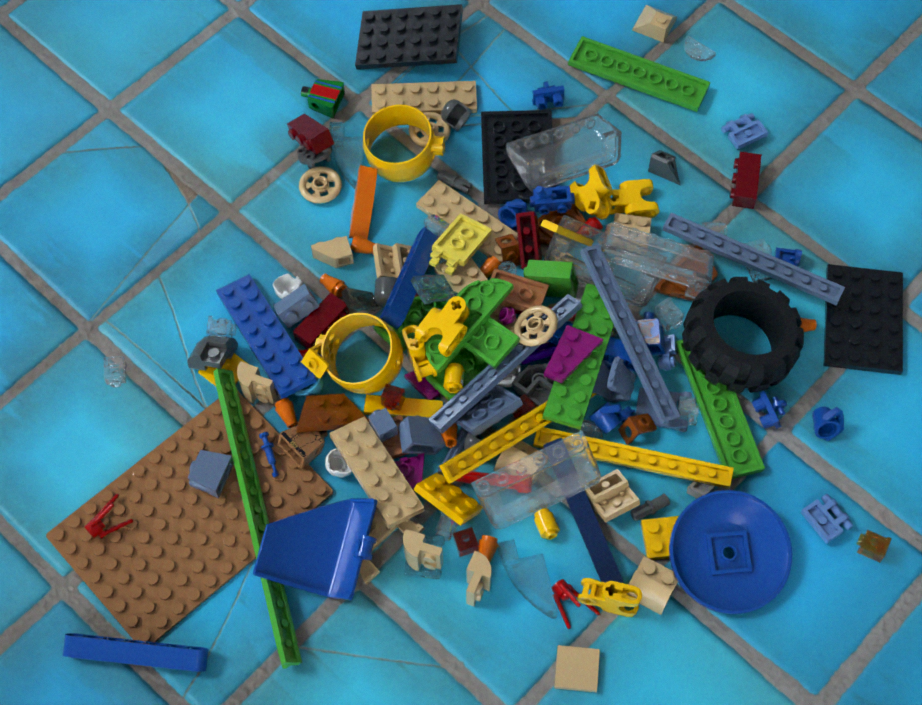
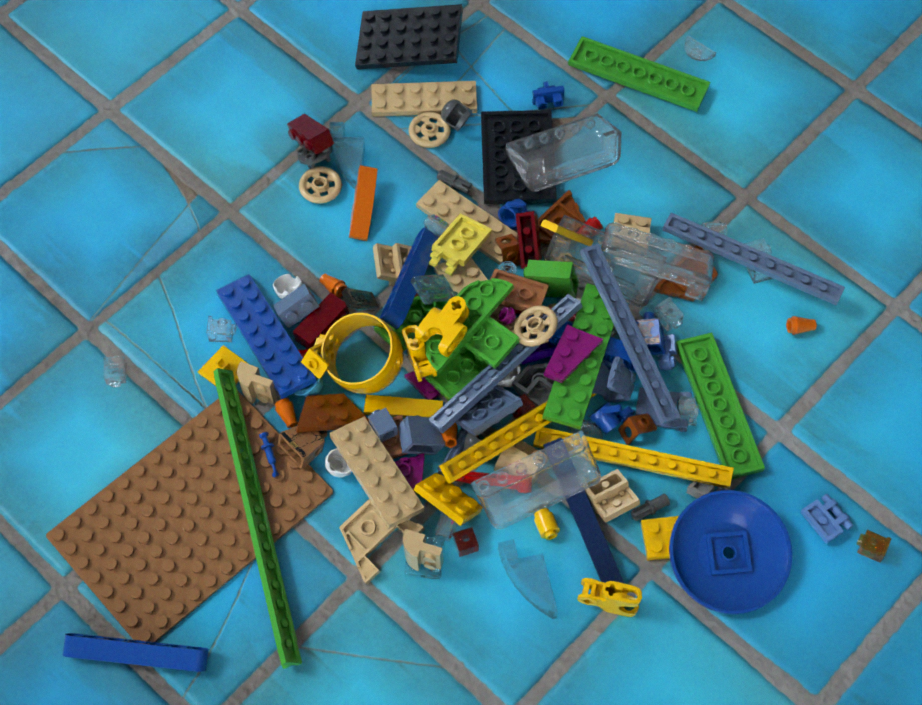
(96, 526): red plant -> none
(210, 472): sand blue torso -> none
(212, 352): dark grey brick -> none
(319, 548): blue panel -> none
(324, 96): green torso -> none
(333, 252): tan slope -> none
(362, 245): orange cone -> none
(383, 288): dark grey helmet -> none
(392, 397): clear red plate -> none
(401, 115): yellow cylinder -> none
(454, 378): yellow brick -> none
(478, 578): tan brick -> none
(488, 546): orange cone -> none
(489, 266): orange cone -> none
(552, 199): blue brick -> none
(564, 591): red plant -> none
(577, 668): tan tile -> none
(593, 196): yellow piece -> none
(629, 199): yellow piece -> none
(654, 23): tan slope -> none
(655, 583): tan brick -> none
(664, 165): dark grey slope -> none
(745, 180): dark red brick -> none
(747, 134): medium blue plate -> none
(758, 304): black tyre -> none
(771, 418): blue hips -> none
(788, 255): blue tile -> none
(826, 424): blue piece -> none
(867, 322): black plate -> none

